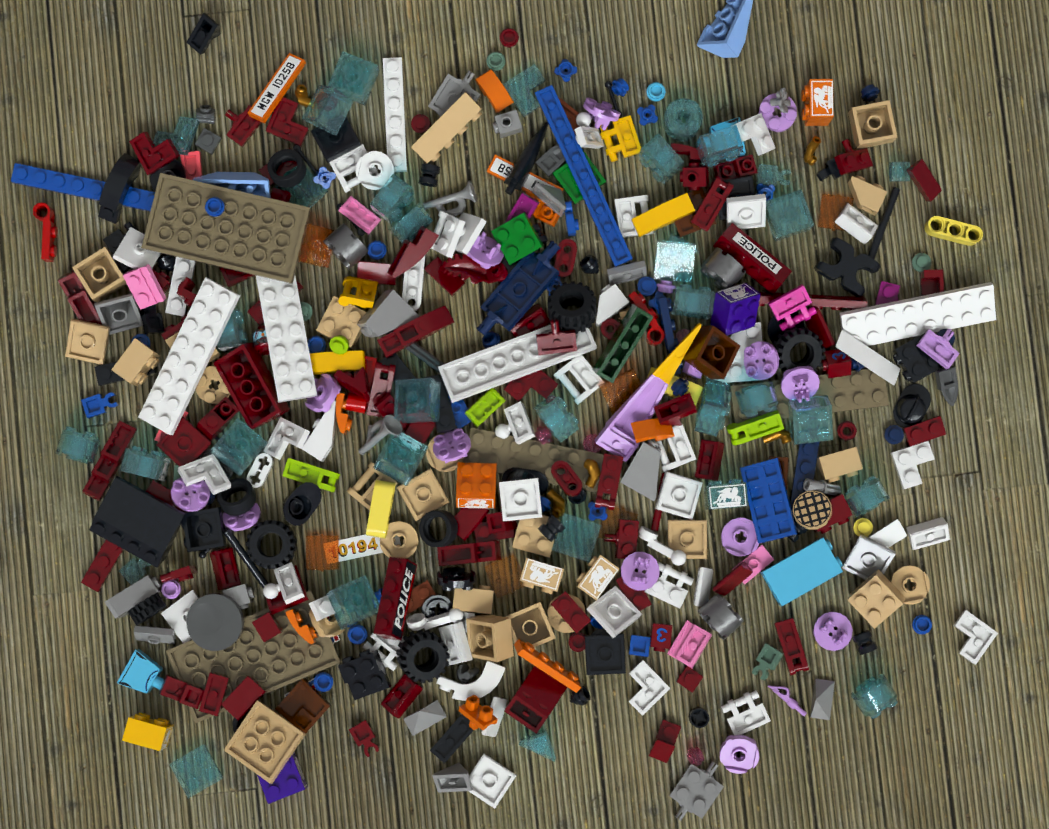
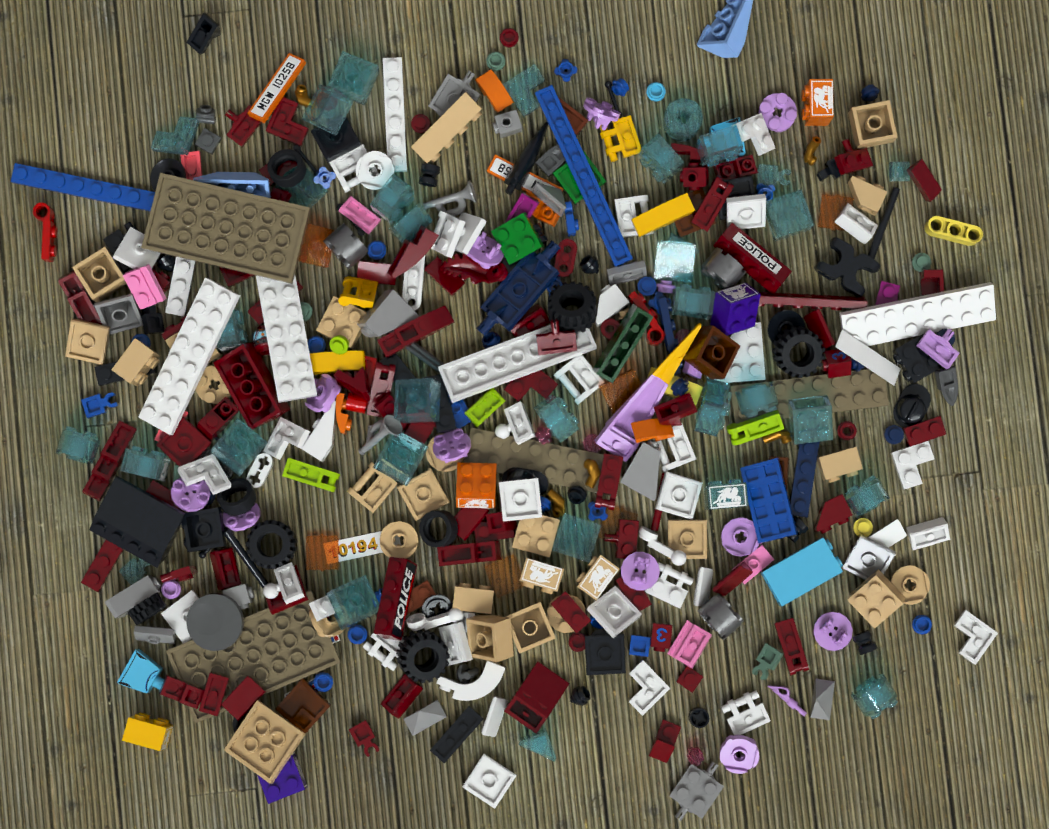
(116, 187): black arch -> none
(153, 157): dark red plate -> none
(185, 291): dark red bracket -> none
(196, 771): clear light blue plate -> none
(214, 206): blue plate -> none
(267, 626): dark red panel -> none
(301, 503): black piece -> none
(306, 632): orange slope -> none
(364, 674): black plate -> none
(380, 508): light yellow beam -> none
(453, 779): light grey slope -> none
(456, 578): black plate -> none
(478, 715): orange hips -> none
(543, 662): orange plate -> none
(551, 528): black wheel -> none
(566, 479): dark red plate -> none
(585, 135): white plate -> none
(652, 118): blue plate -> none
(709, 460): dark red slope -> none
(763, 369): lavender plate -> none
(781, 100): light grey plant -> none
(789, 303): dark pink plate -> none
(798, 376): lavender plate -> none
(812, 510): tile -> none
(821, 486): light grey axle -> none

